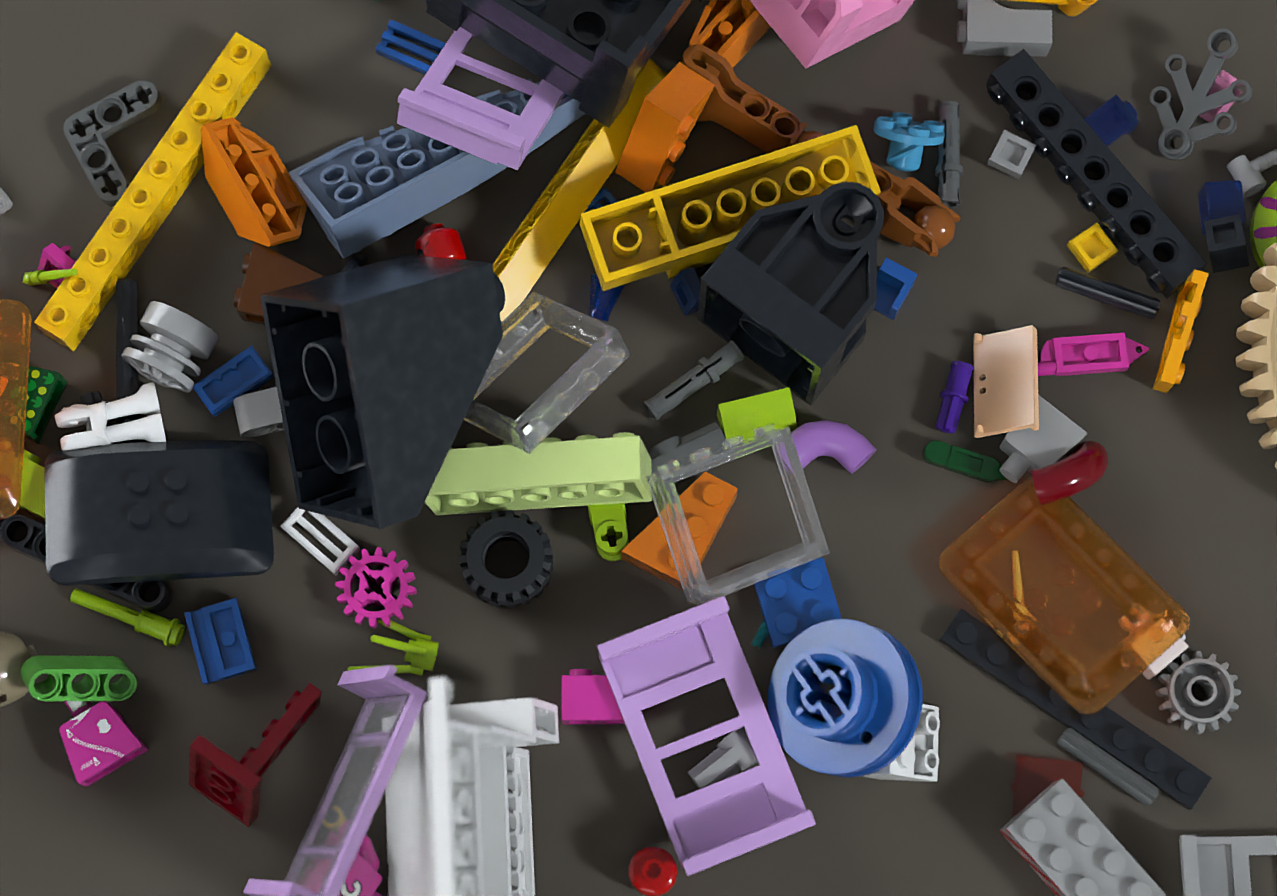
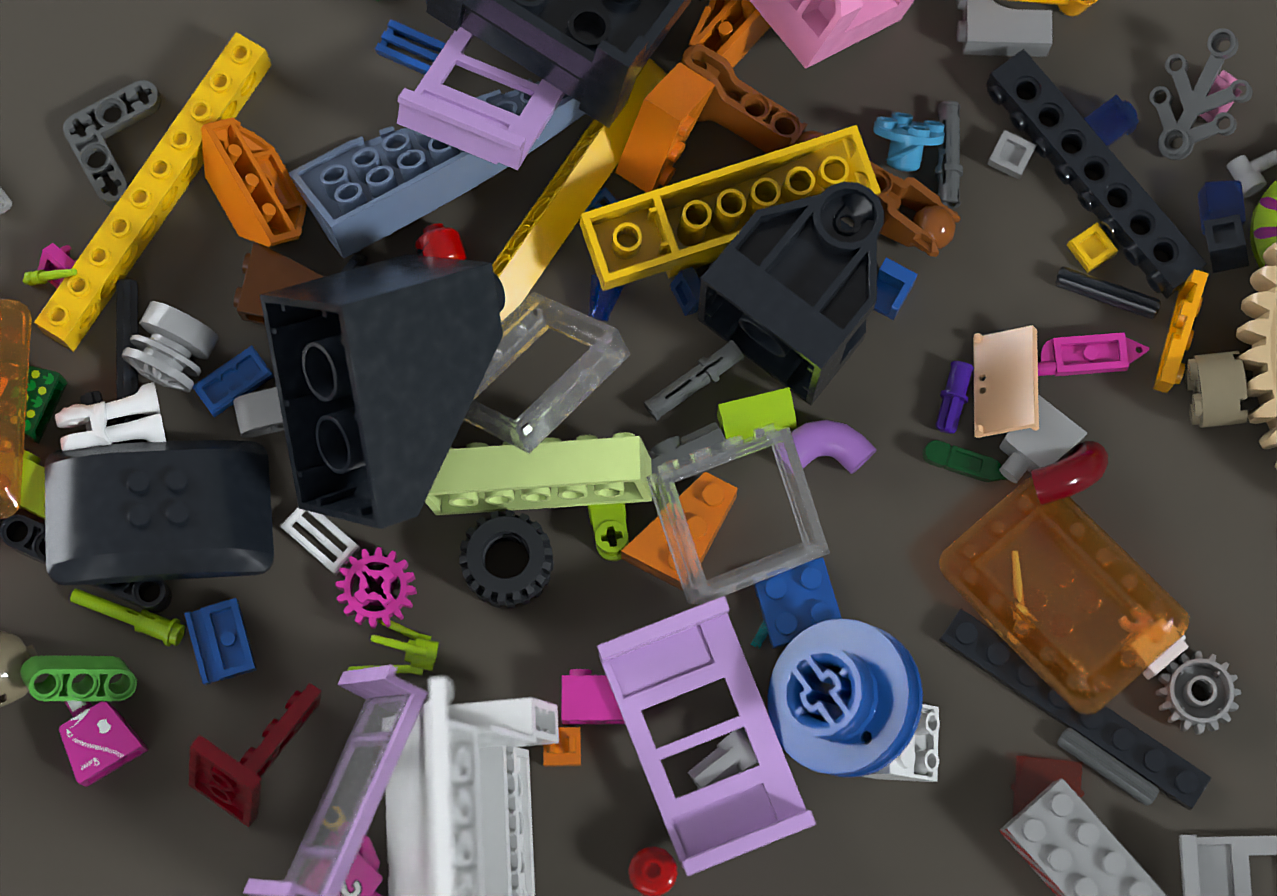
(565, 752): none -> orange tile
(1217, 388): none -> dark tan brick

